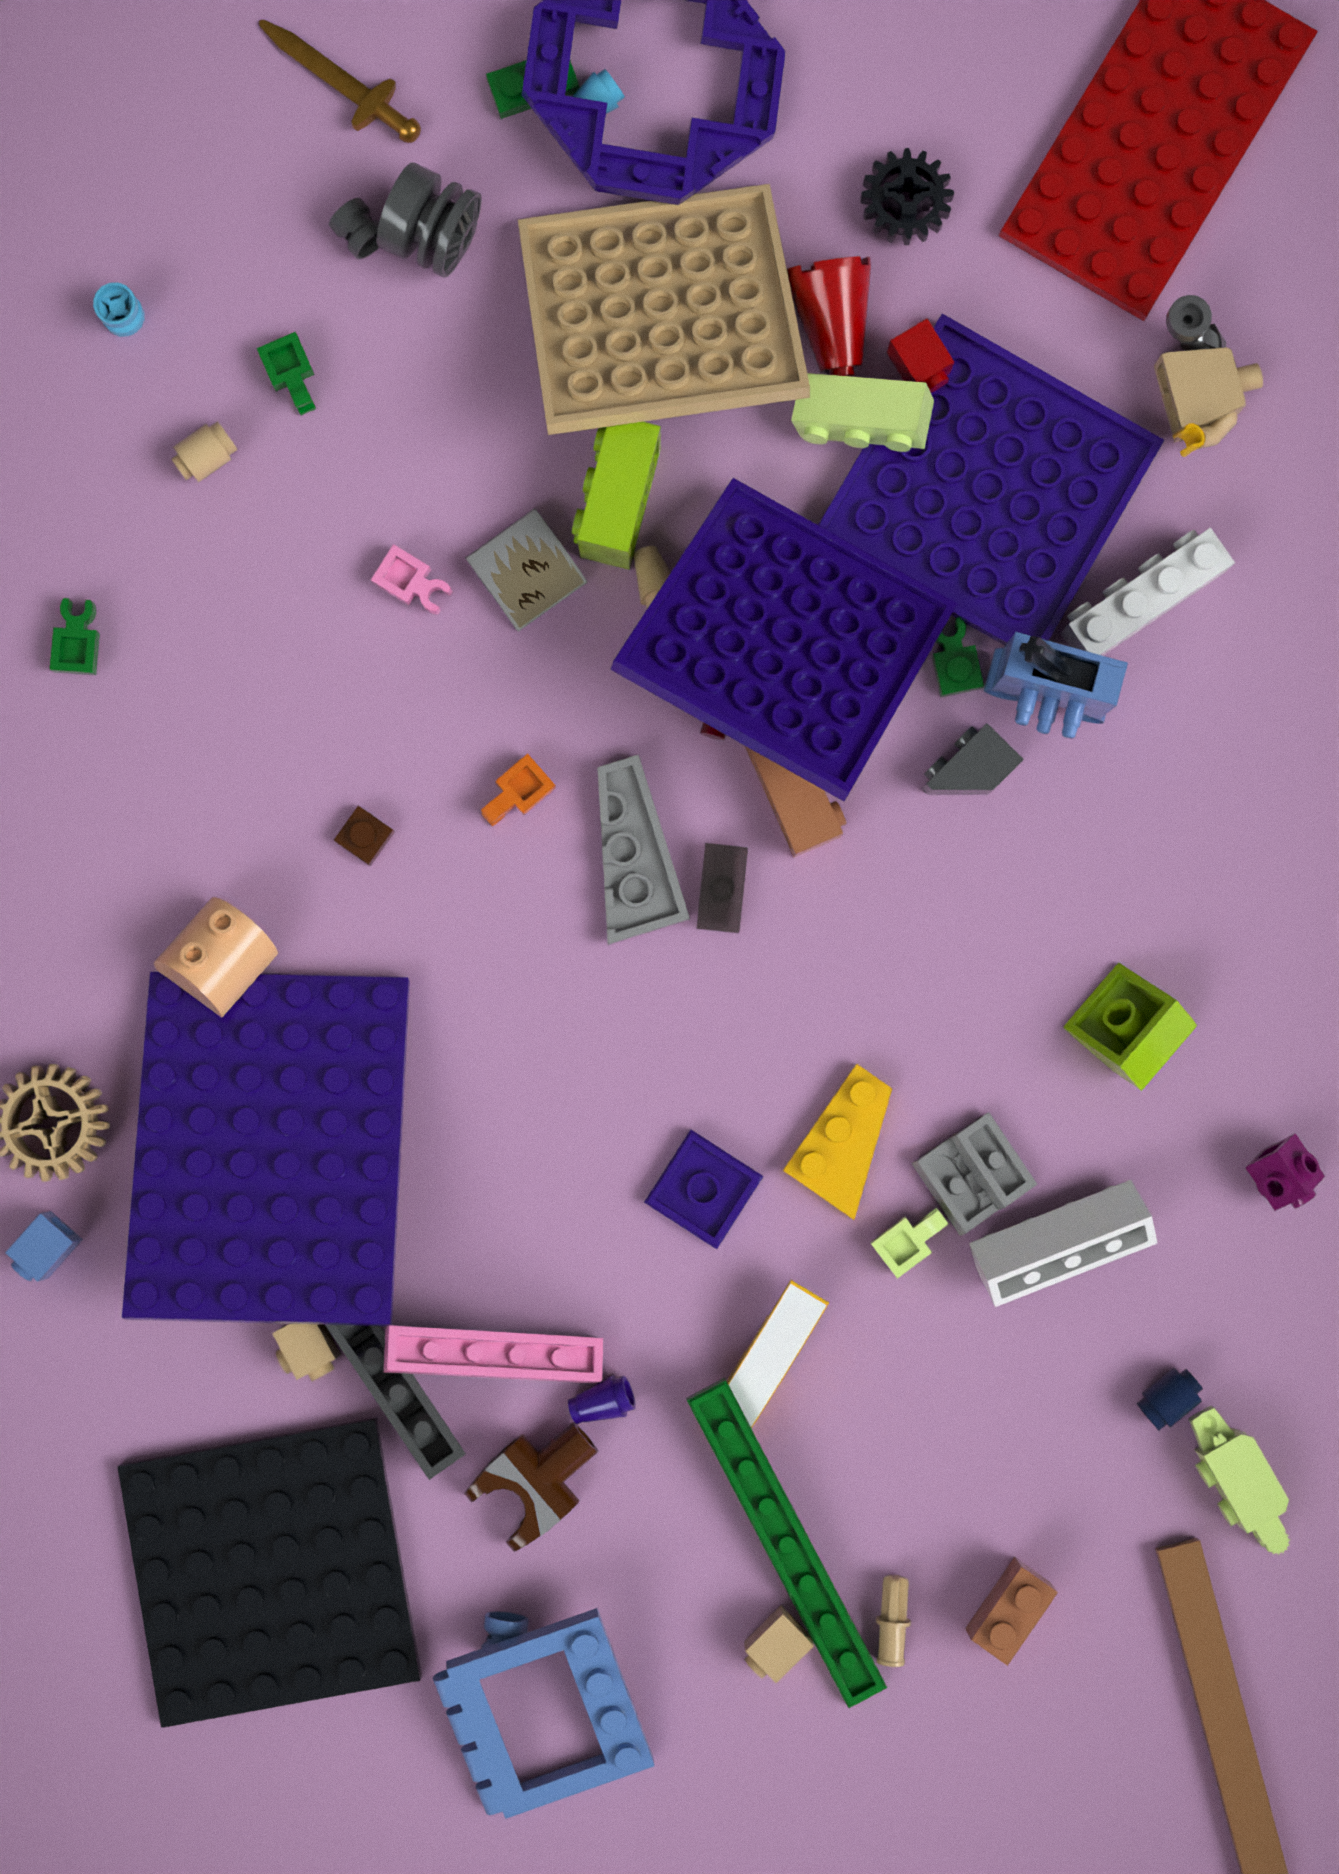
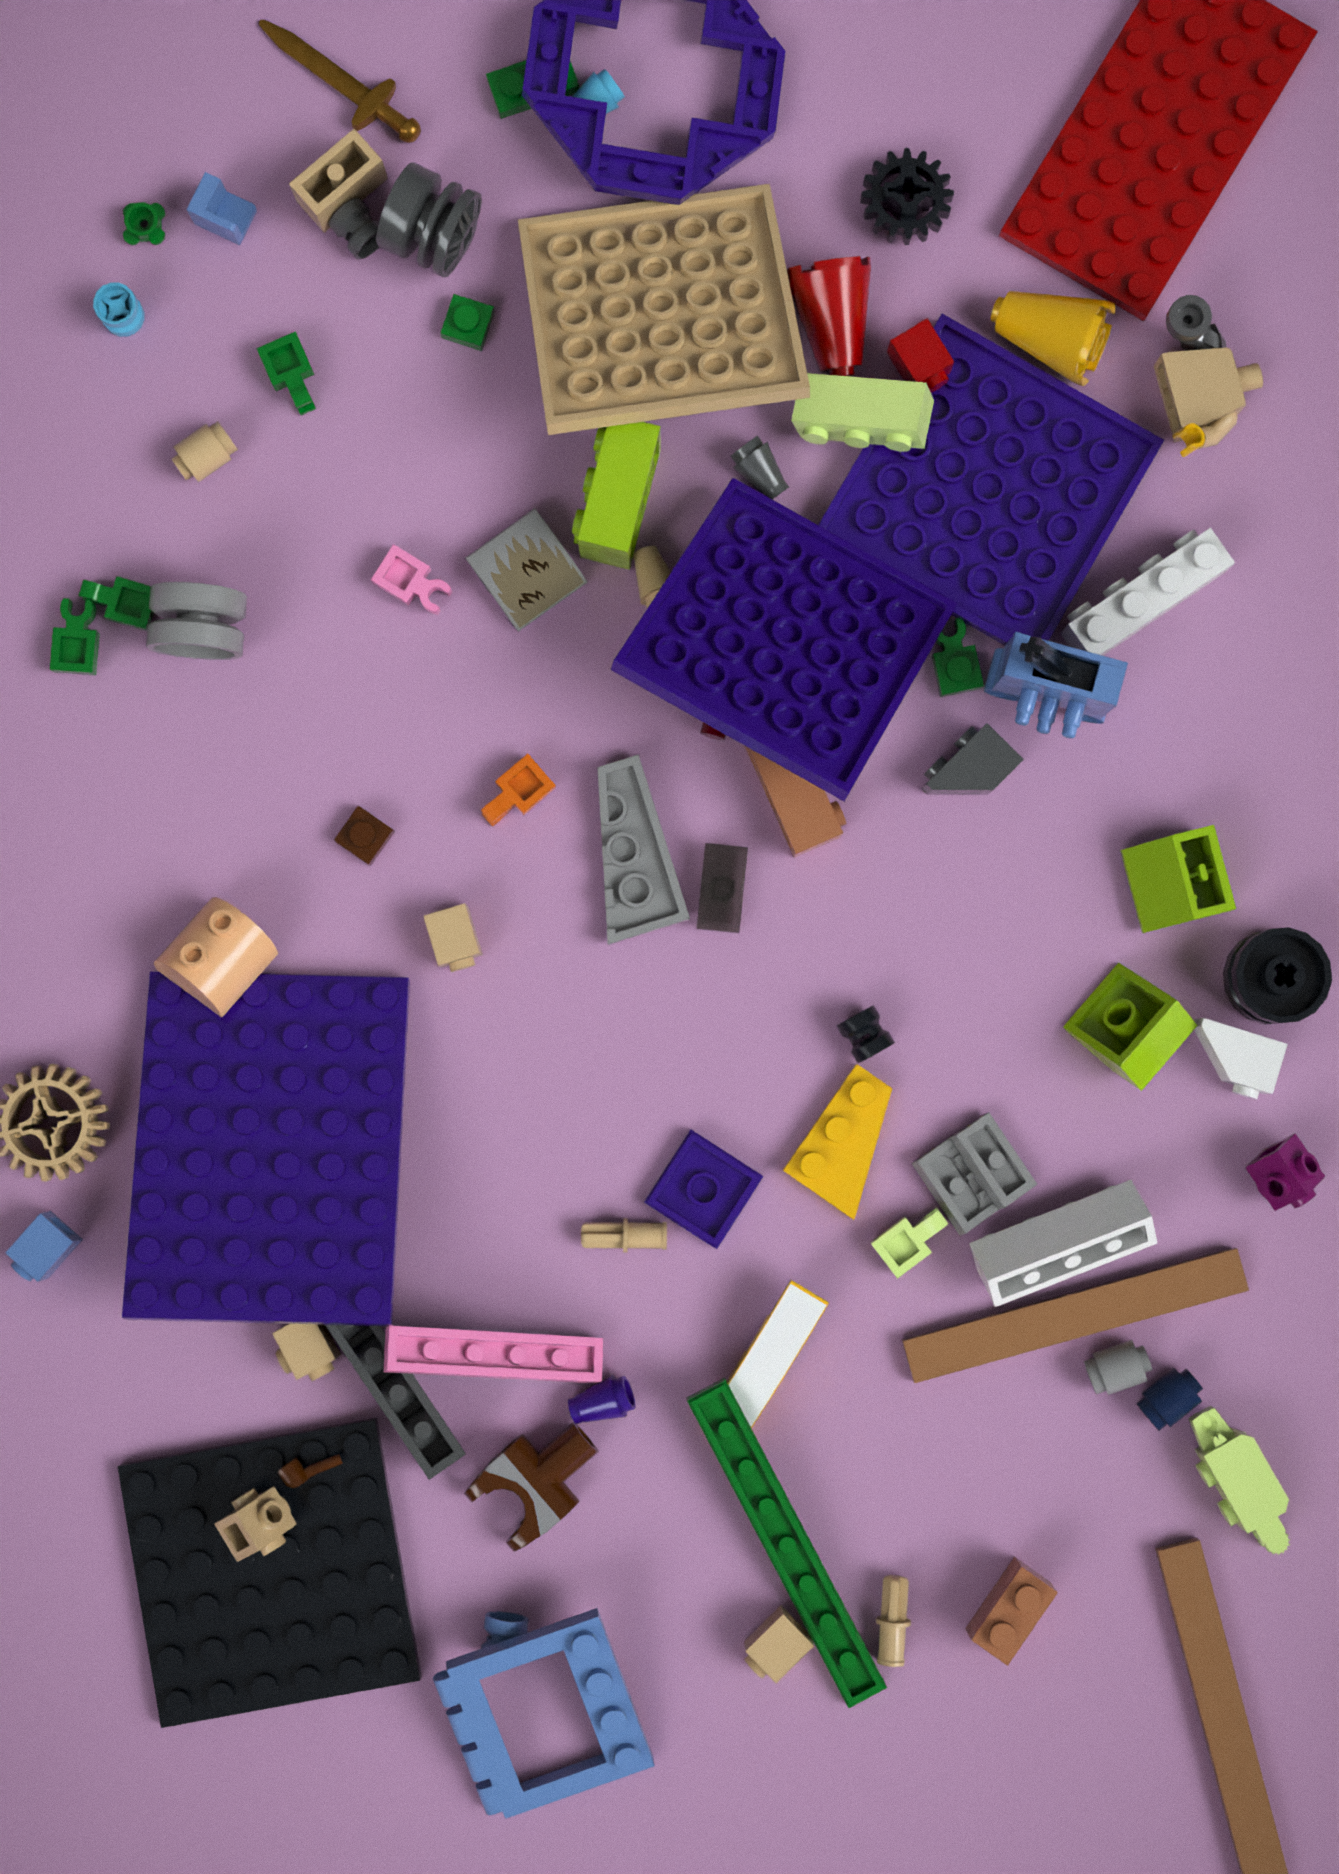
(125, 602): none -> green plate
(136, 213): none -> green plate
(196, 621): none -> light grey wheel
(220, 211): none -> medium blue panel
(256, 1523): none -> tan brick
(294, 1474): none -> reddish brown hand
(339, 175): none -> tan brick
(453, 937): none -> tan brick
(467, 322): none -> green plate
(624, 1235): none -> tan axle
(759, 468): none -> dark grey cone
(860, 1025): none -> black wheel
(1056, 329): none -> yellow cone
(1075, 1315): none -> medium nougat tile
(1118, 1368): none -> light grey brick
(1178, 879): none -> lime slope
(1242, 1057): none -> white slope
(1302, 971): none -> black wheel

